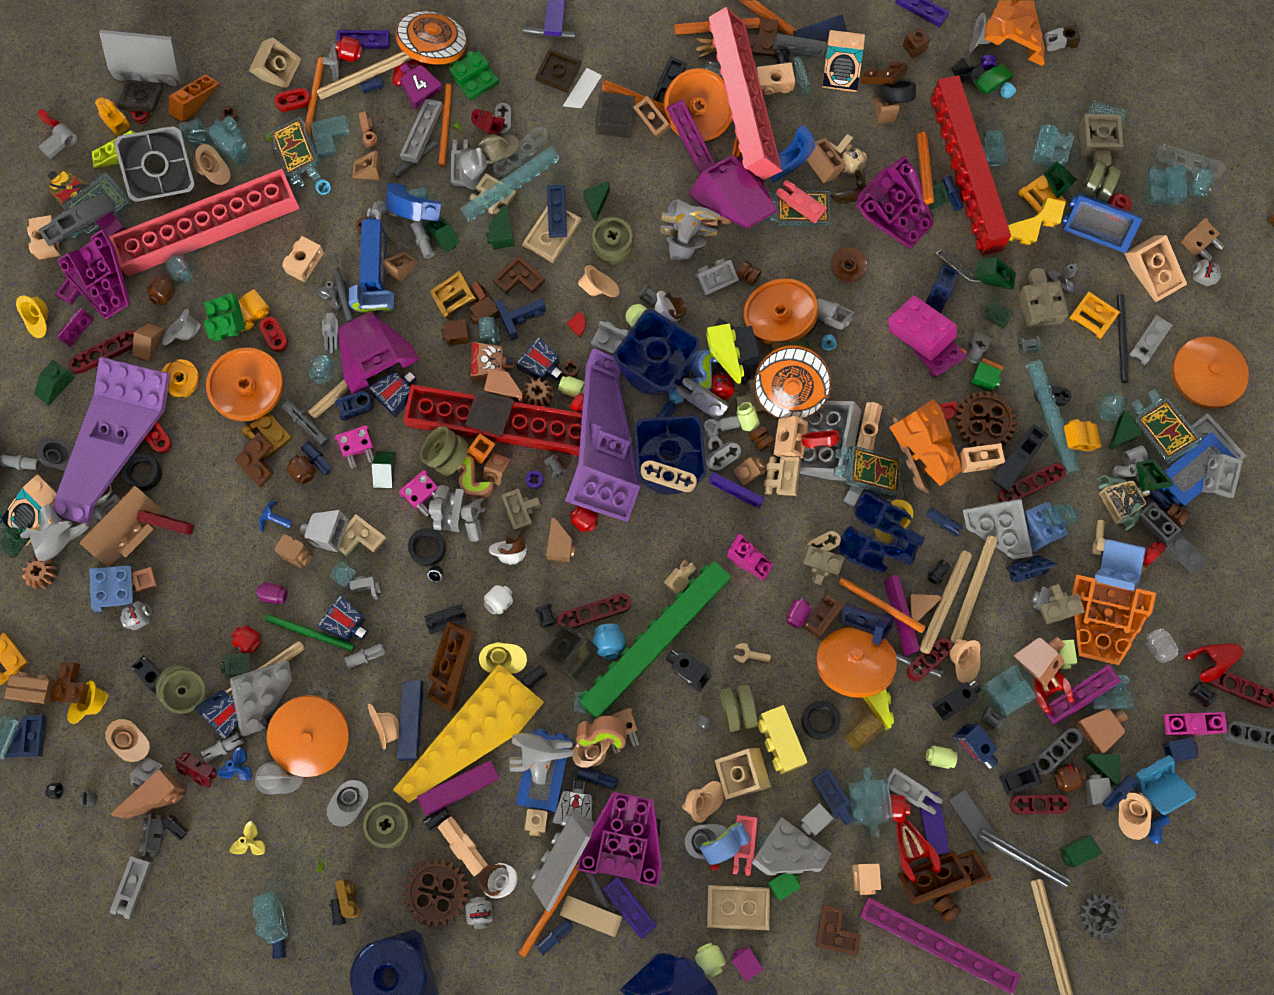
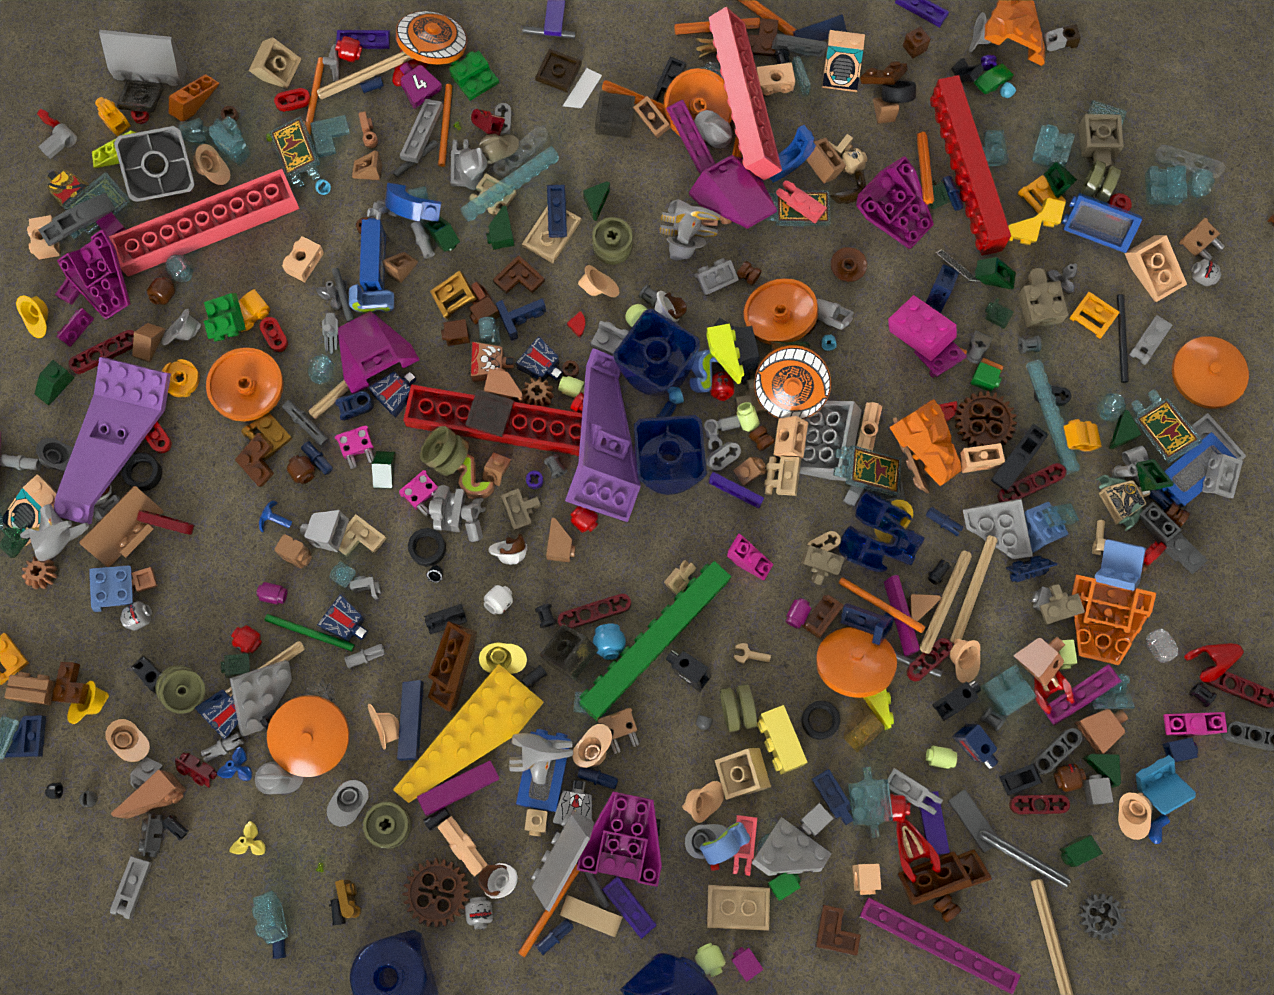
(480, 448): orange brick -> none
(602, 729): nougat animal -> none
(653, 476): tan beam -> none
(702, 398): light grey hinge -> none
(713, 129): none -> light grey piece
(826, 438): red plate -> none
(1120, 792): dark blue axle -> none

